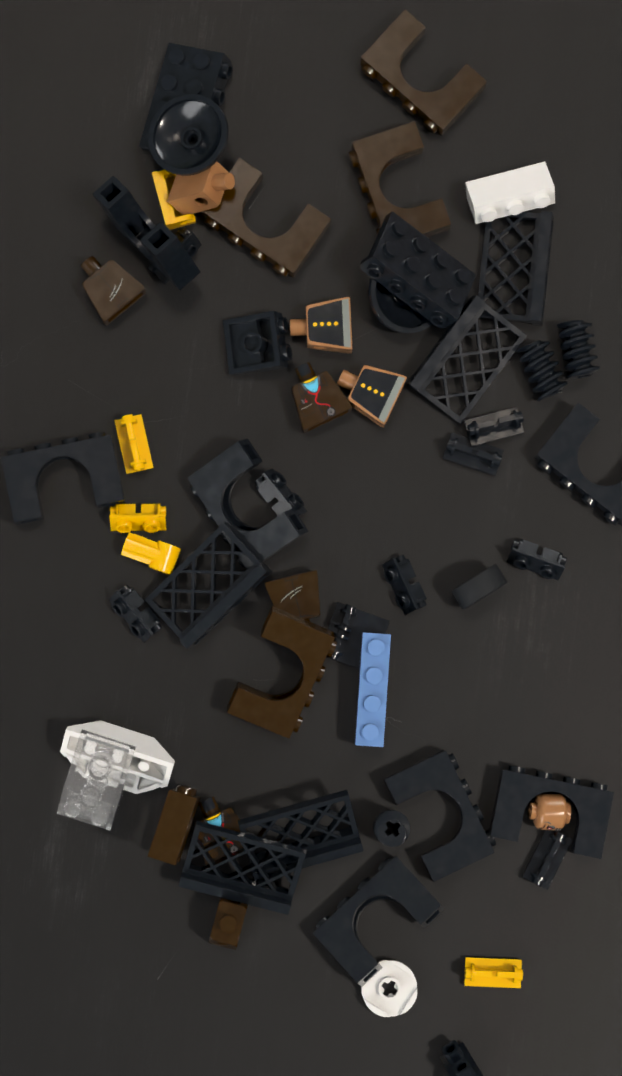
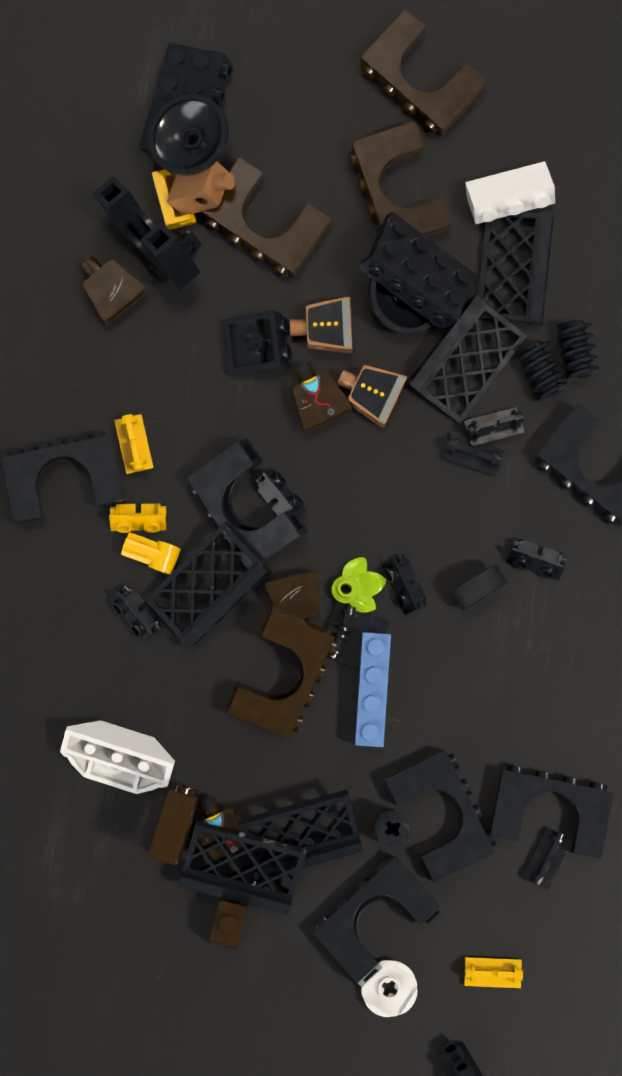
(96, 780): clear slope -> none
(362, 584): none -> lime plate
(549, 811): medium nougat head -> none

